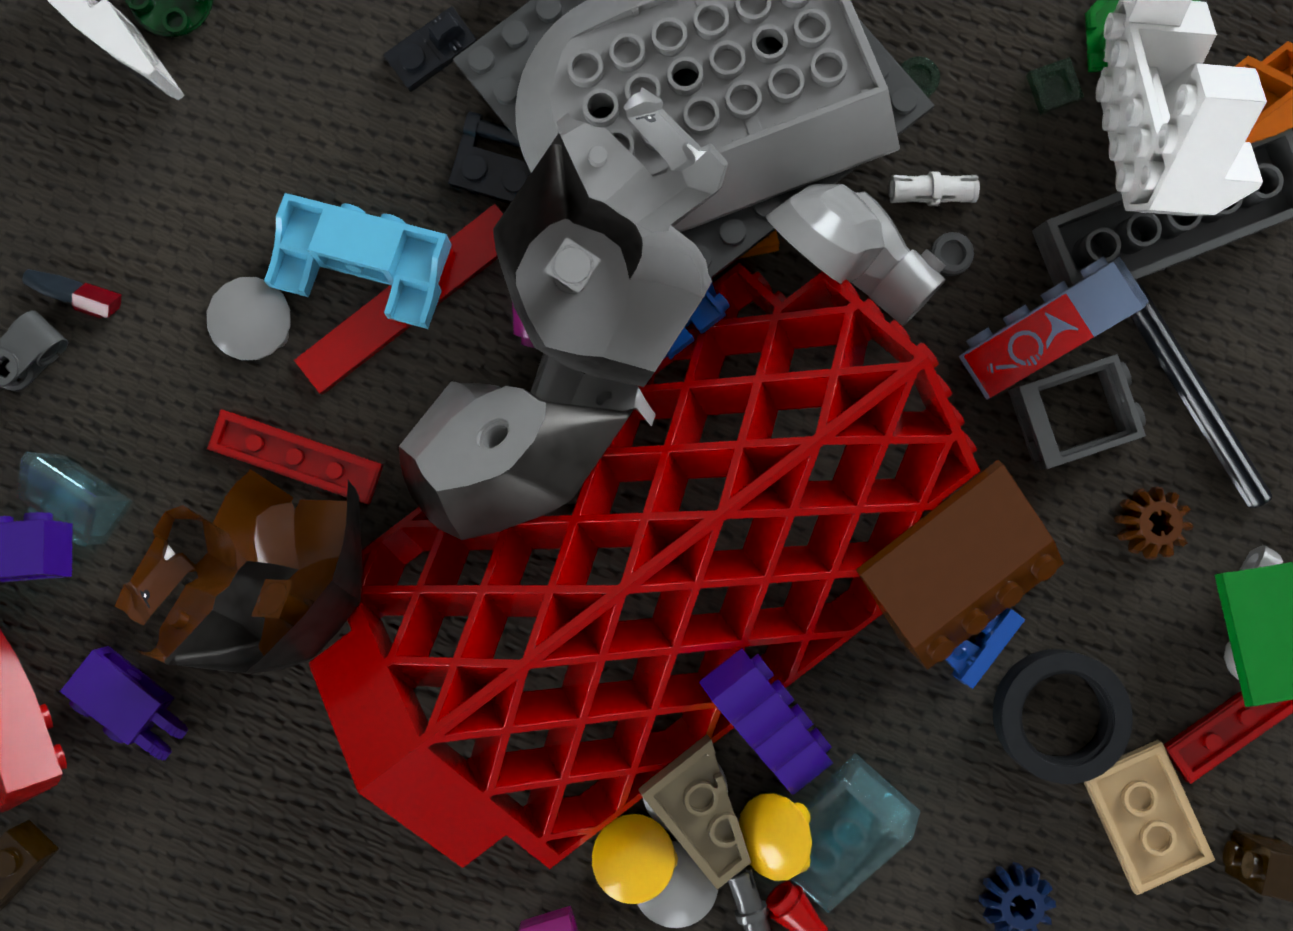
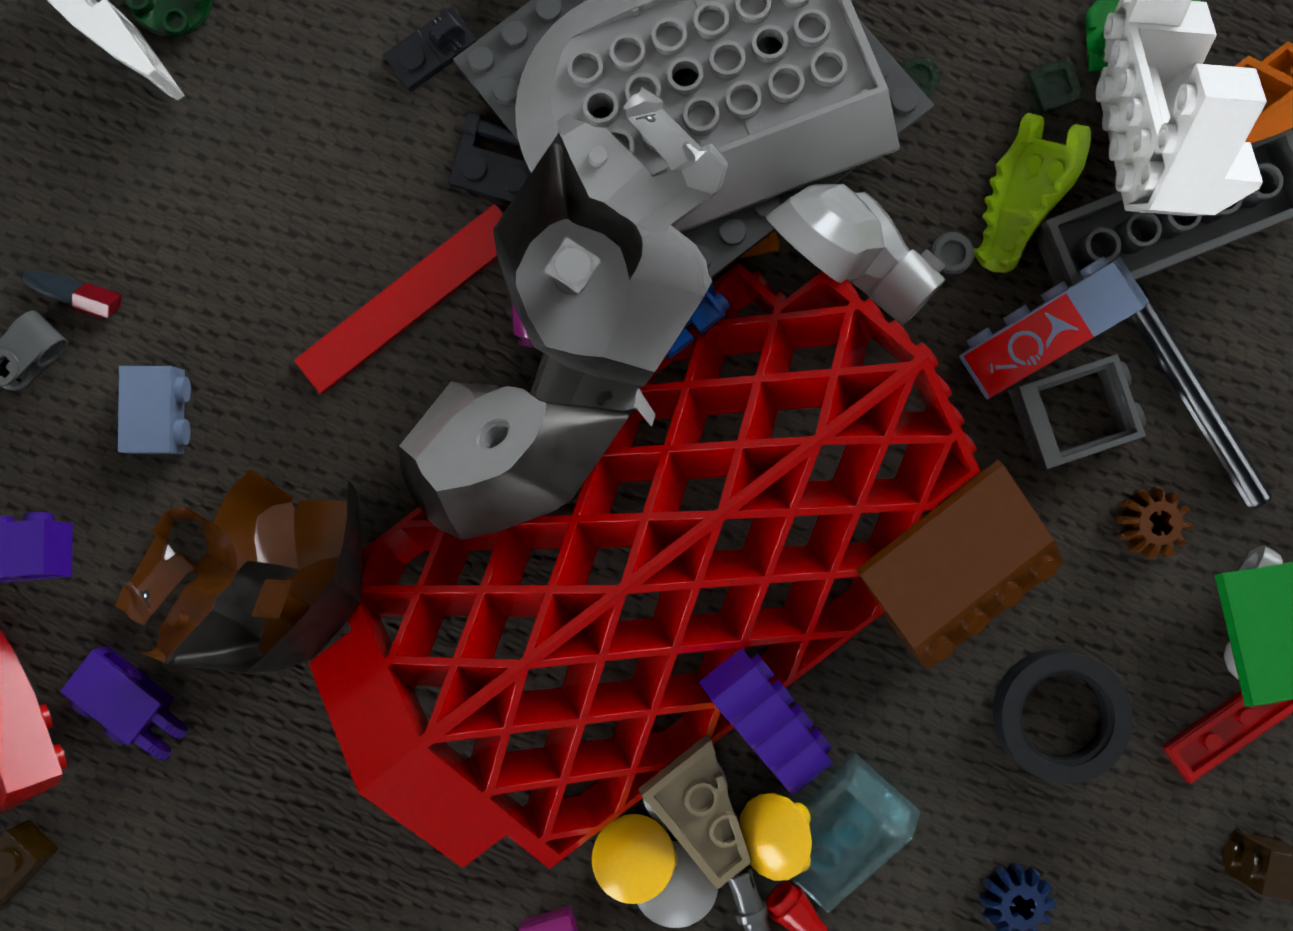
(72, 494): clear light blue slope -> none
(152, 410): none -> sand blue brick
(248, 319): light grey dish -> none
(294, 456): red tile -> none
(360, 245): medium azure bracket -> none
(934, 188): white pin -> none
(973, 660): blue hinge -> none
(1026, 188): none -> lime animal
(1149, 818): tan tile -> none

